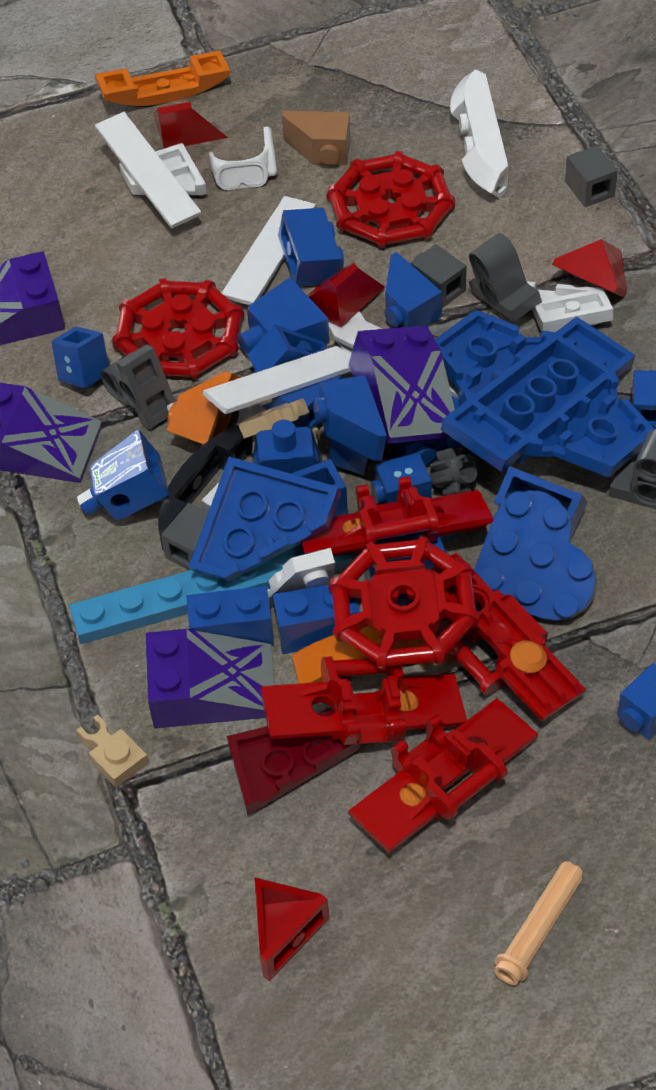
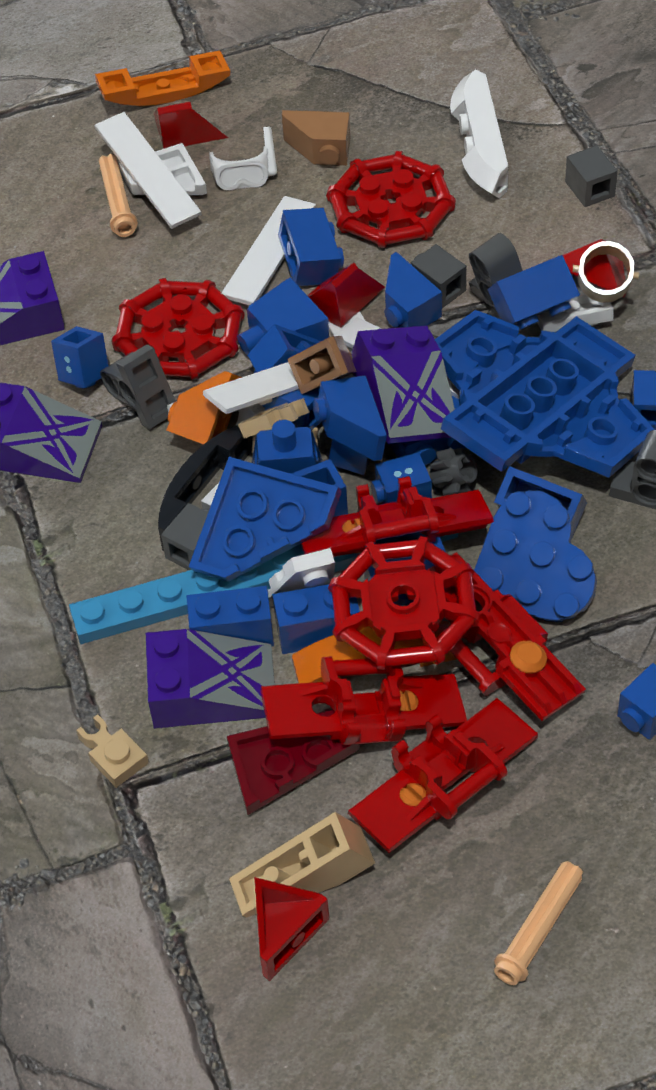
(122, 221): none -> light nougat axle
(126, 479): blue torso -> none
(310, 861): none -> tan slope
(322, 362): none -> medium nougat slope
(534, 292): none -> blue brick
(600, 249): none -> tan piece

